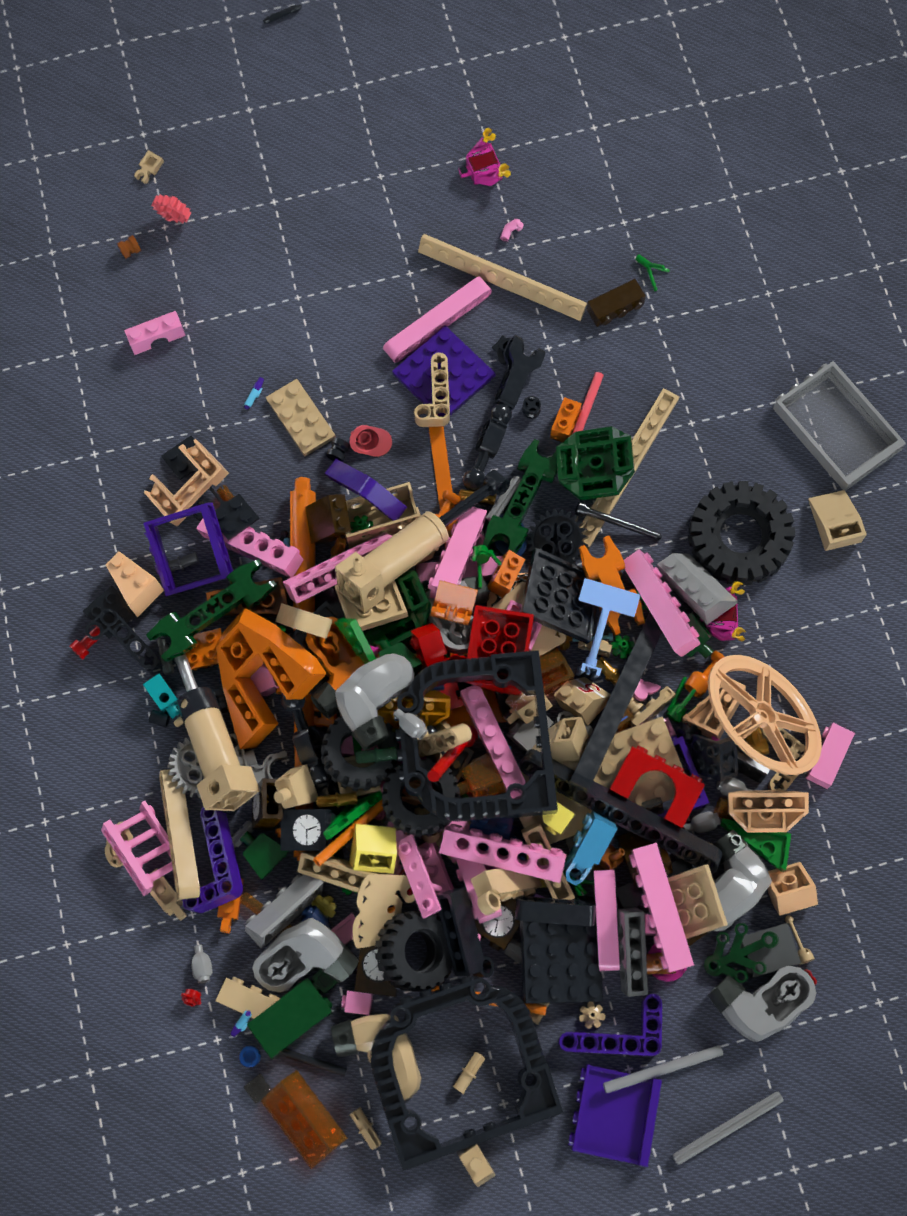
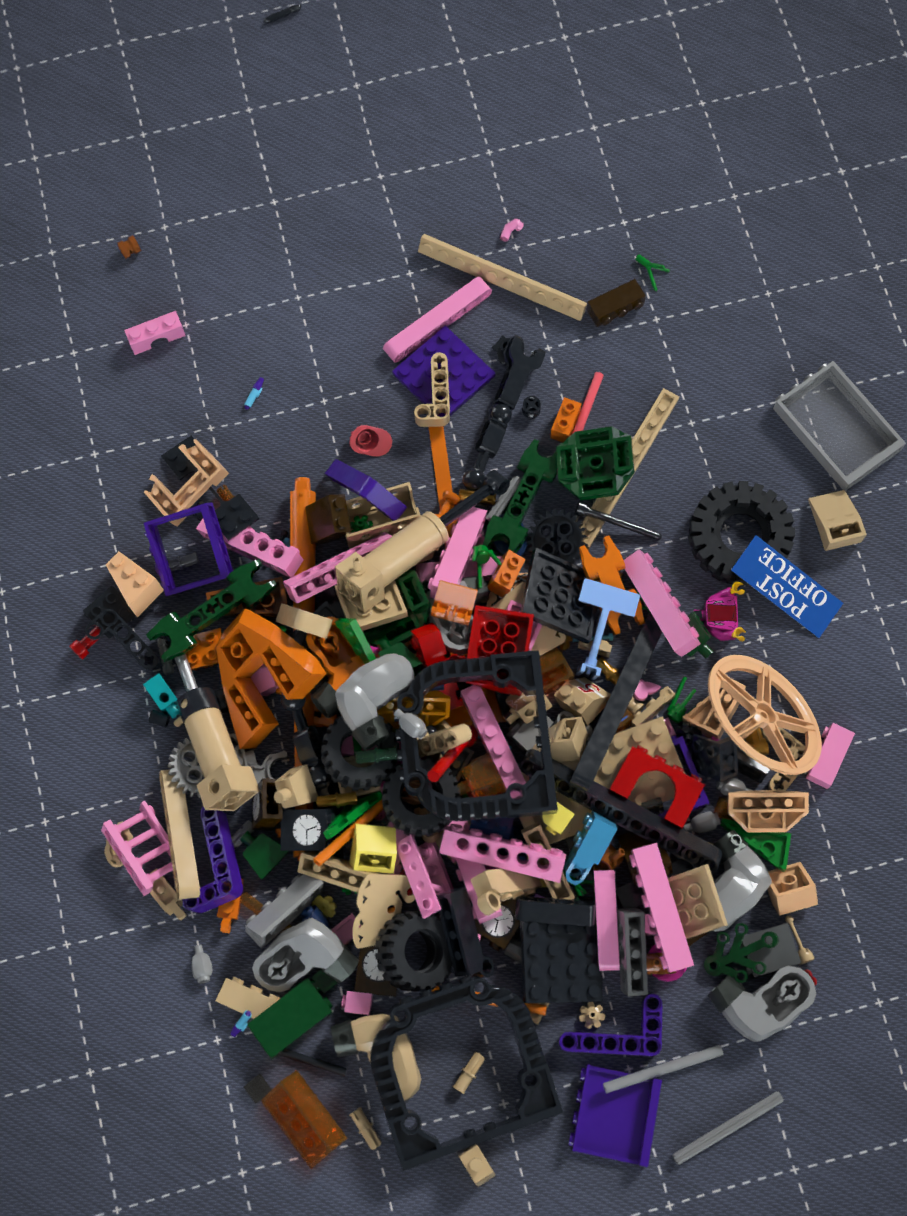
(150, 165): tan plate -> none
(171, 208): coral gear -> none
(191, 997): red plate -> none
(250, 1056): blue tile -> none
(300, 417): tan plate -> none
(338, 449): black wheel -> none
(339, 547): pearl gold axle -> none
(483, 163): torso -> none
(622, 646): green plant -> none
(696, 586): light grey slope -> none
(699, 680): orange piece -> none
(787, 586): none -> blue sticker

